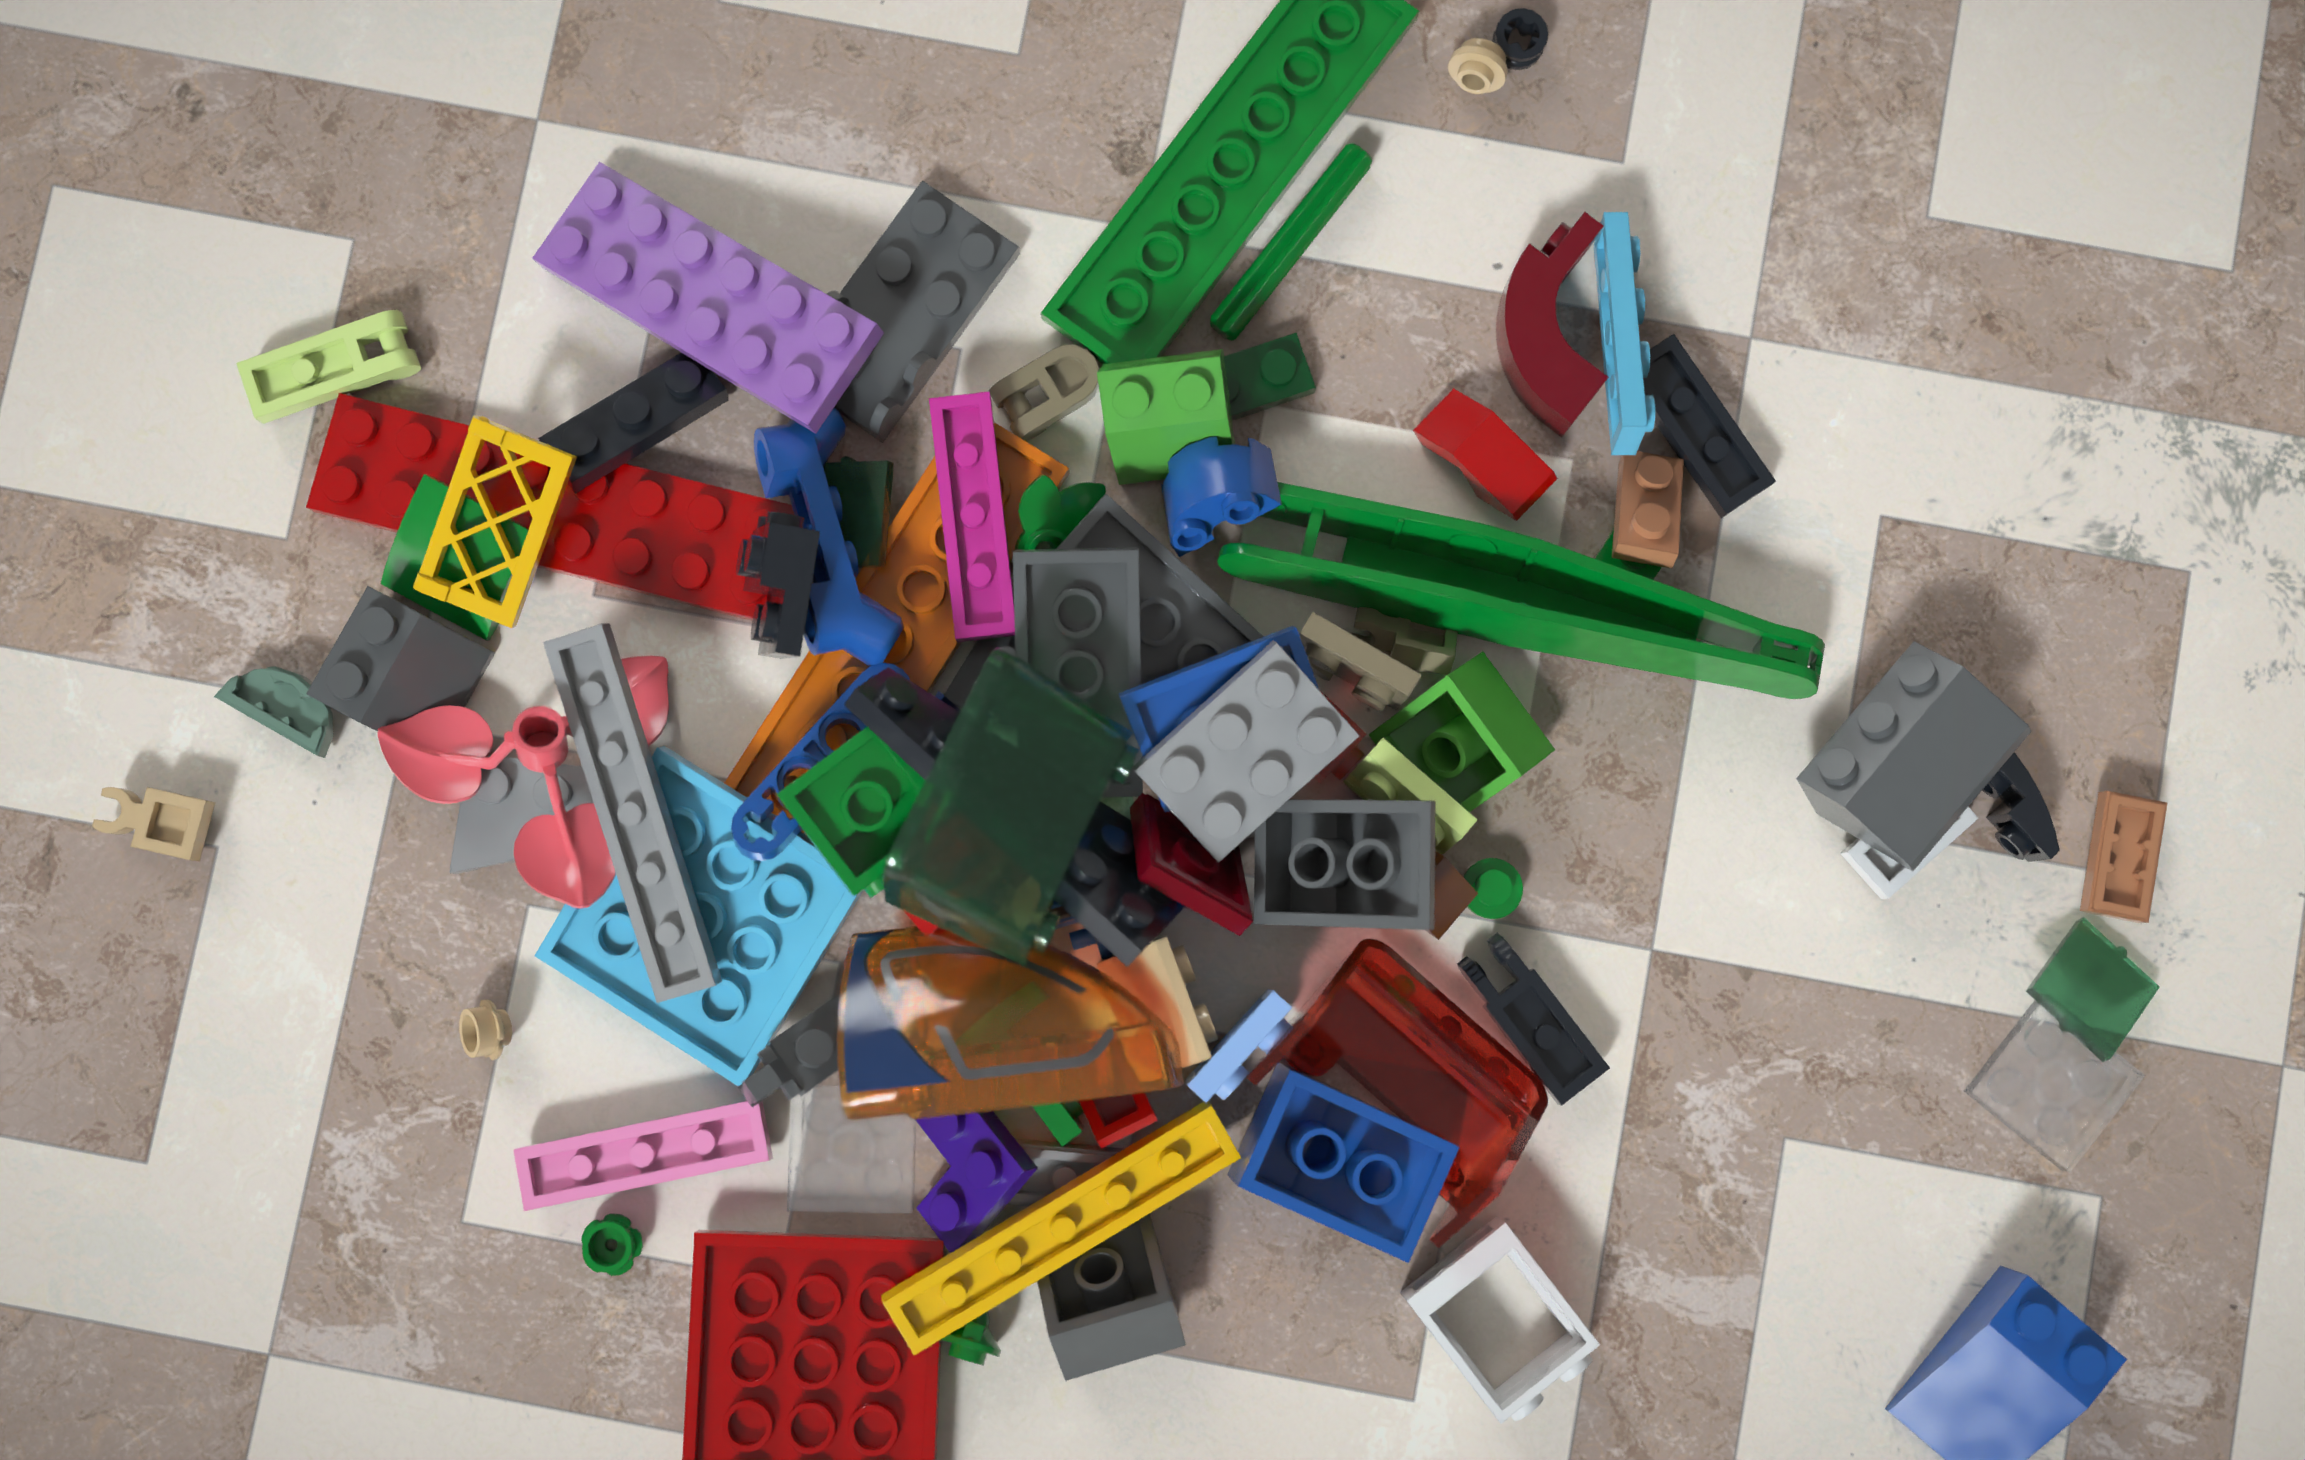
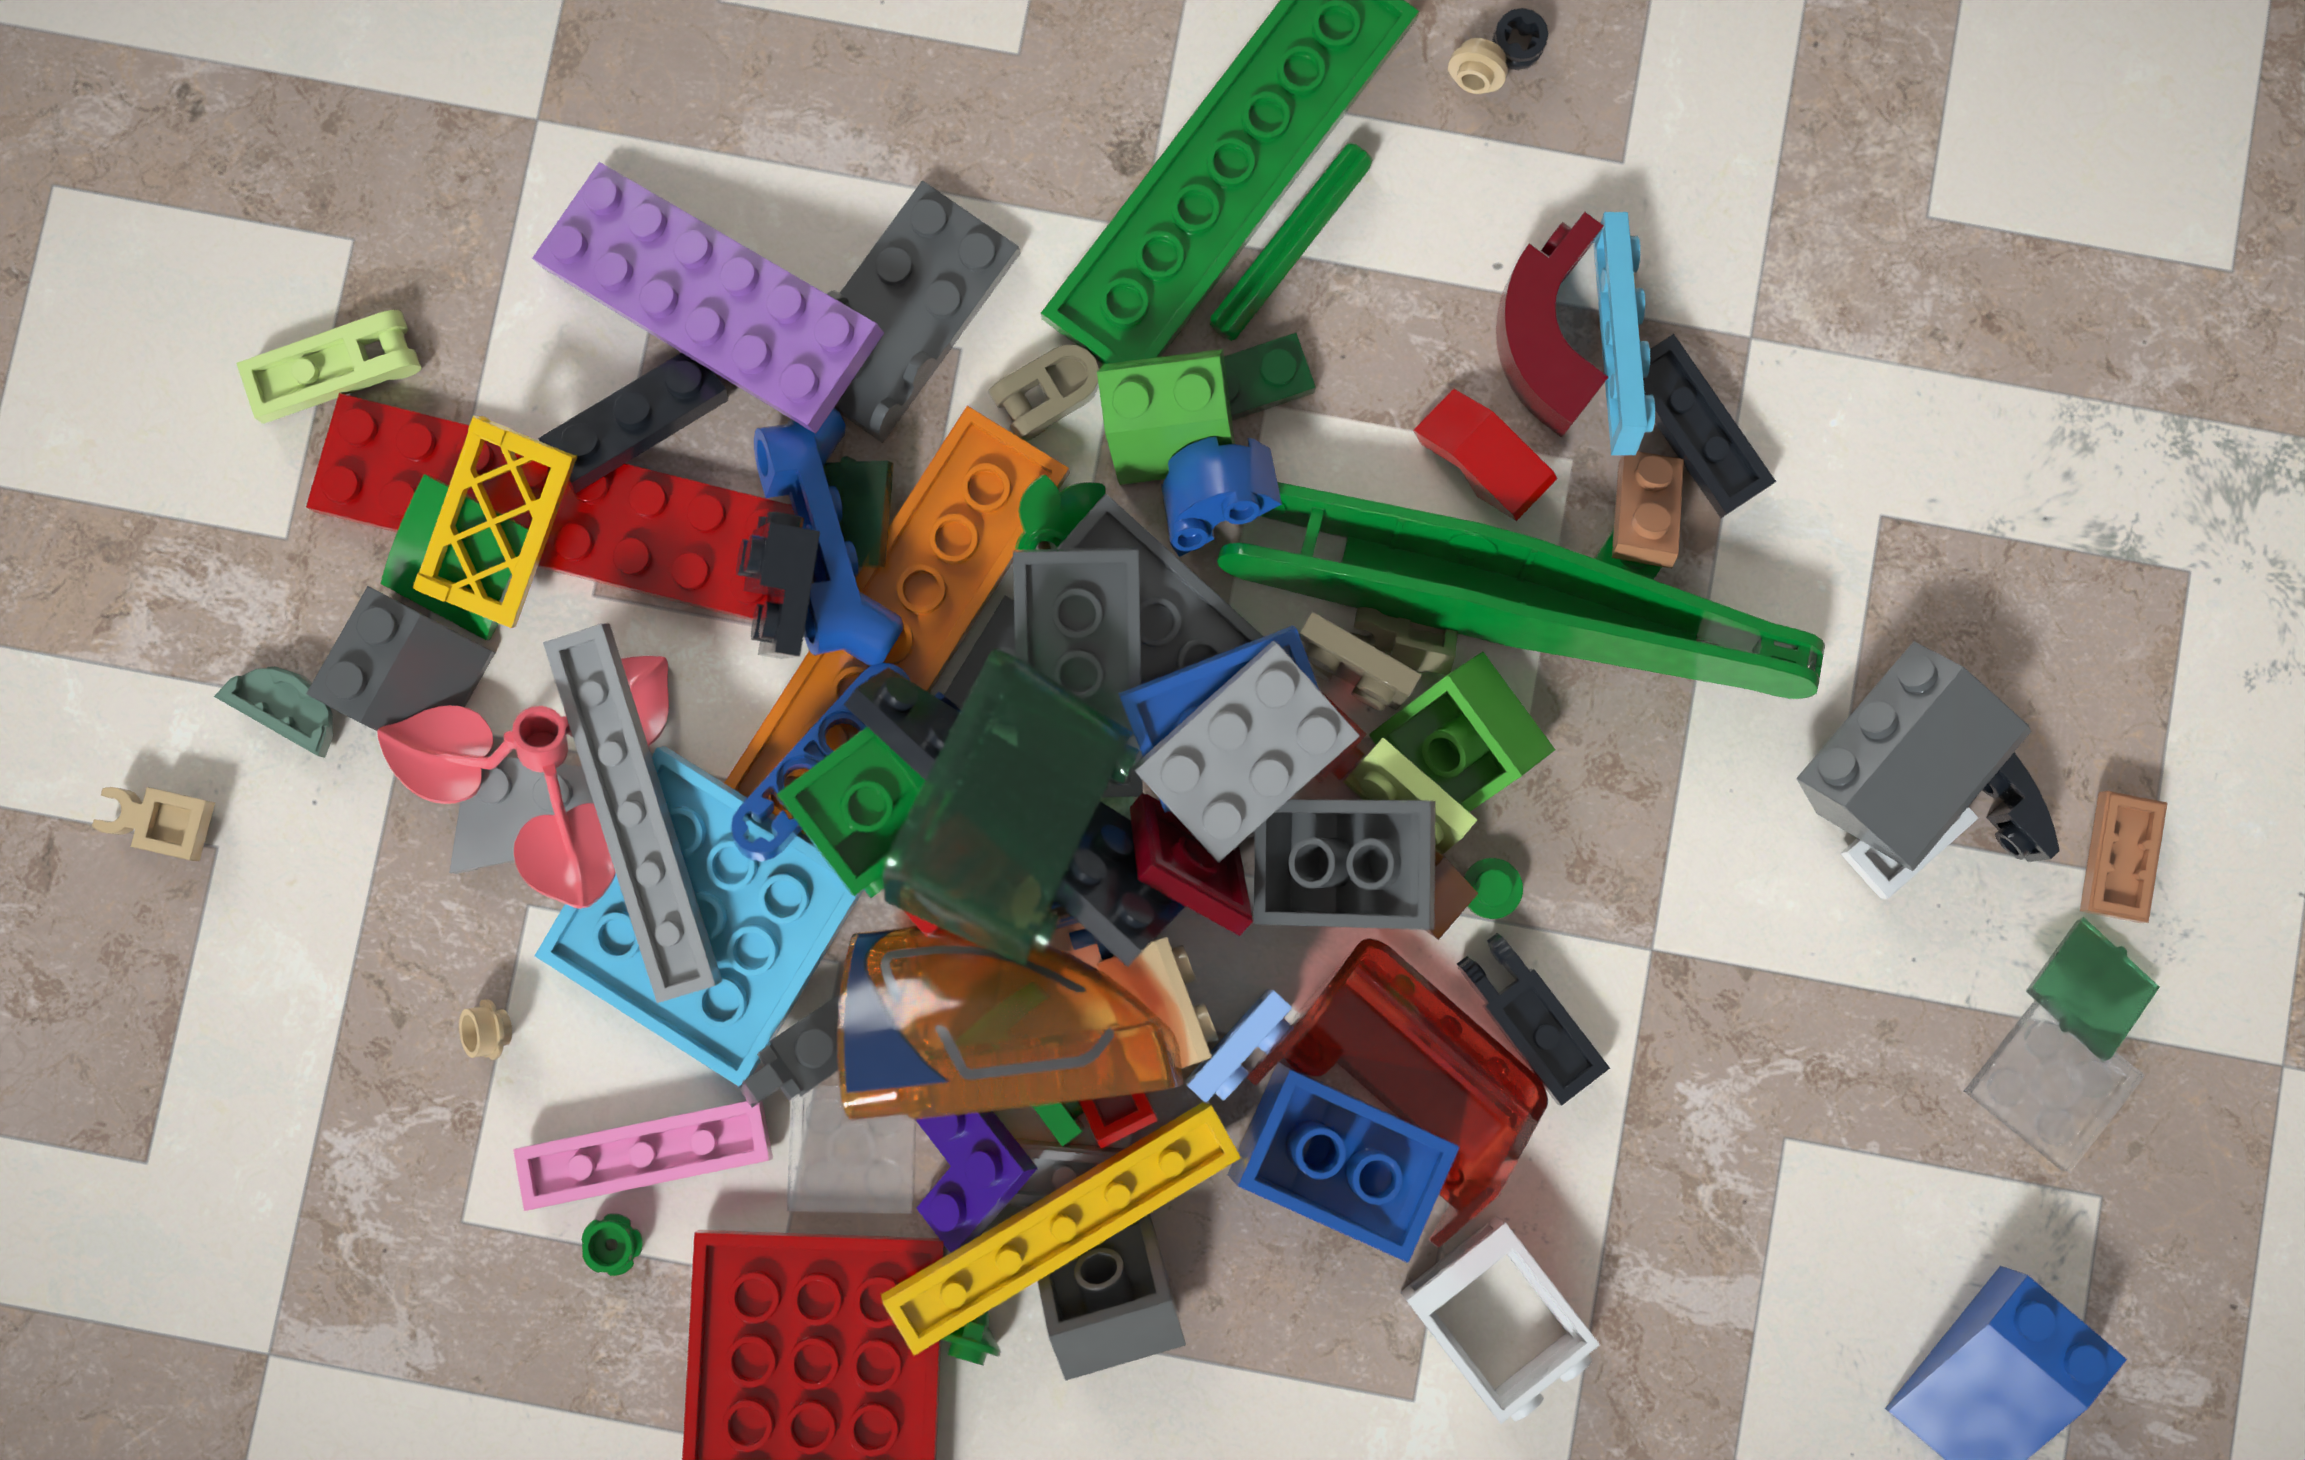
(973, 516): dark pink plate -> none

